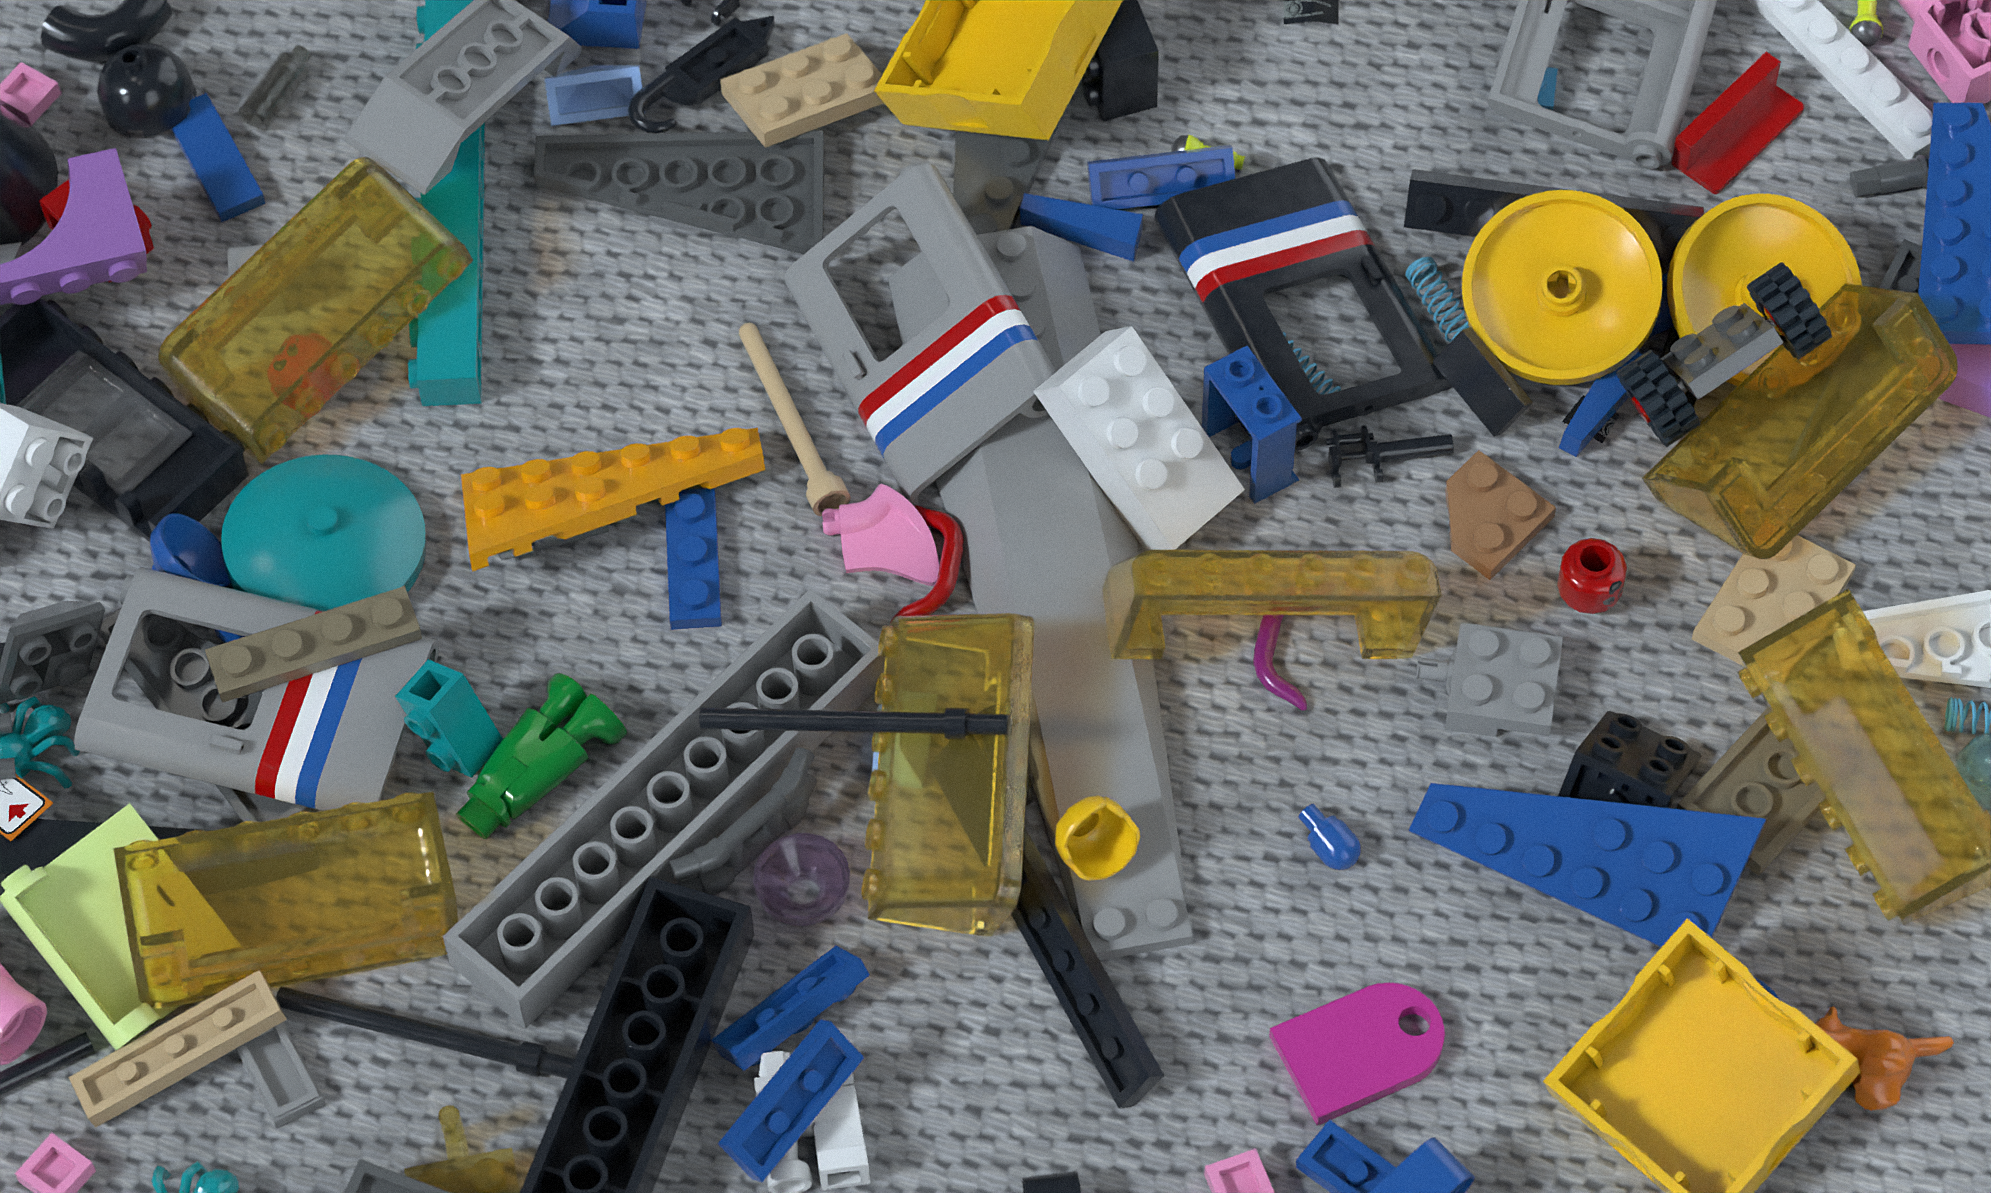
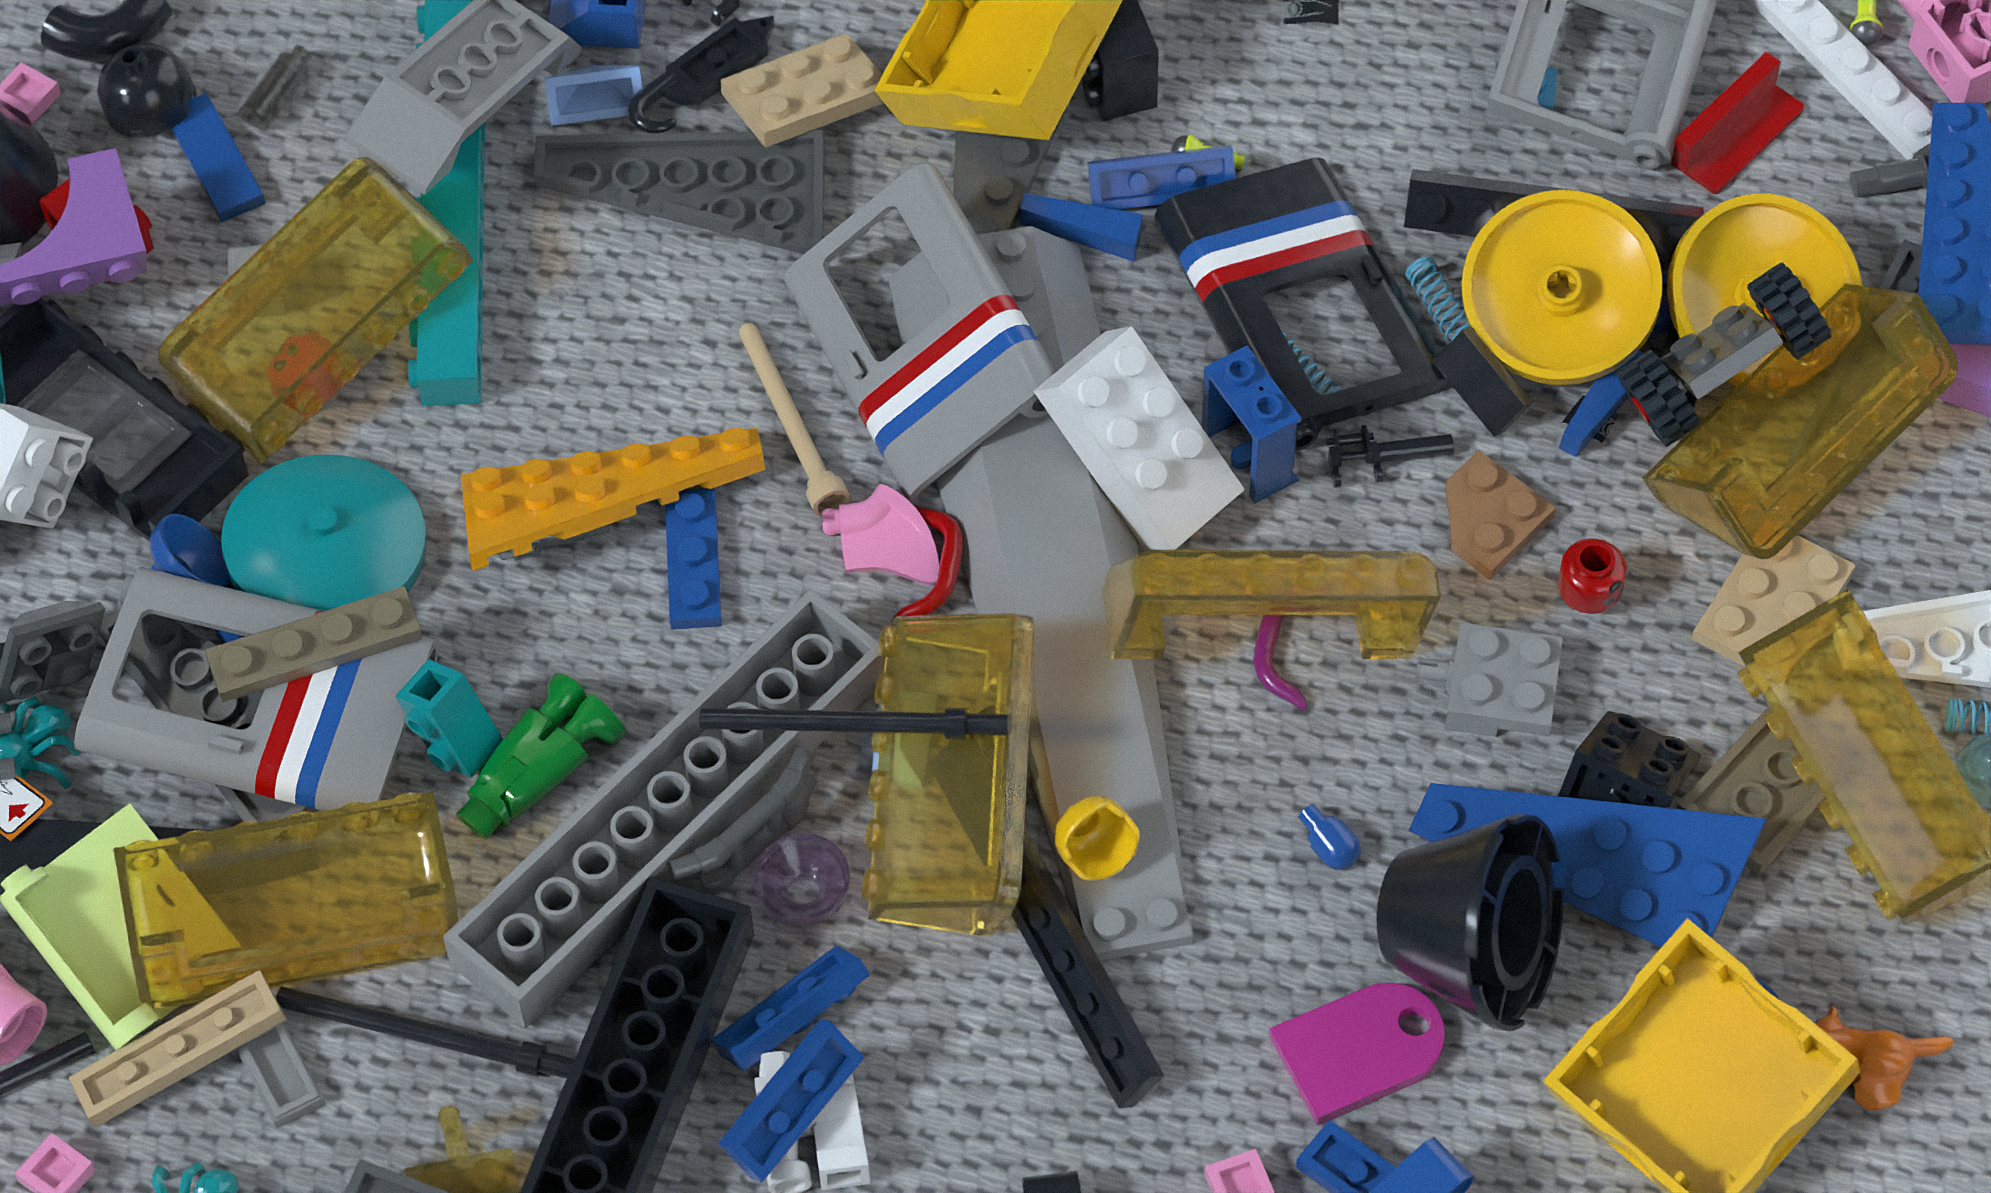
(1477, 918): none -> black cone

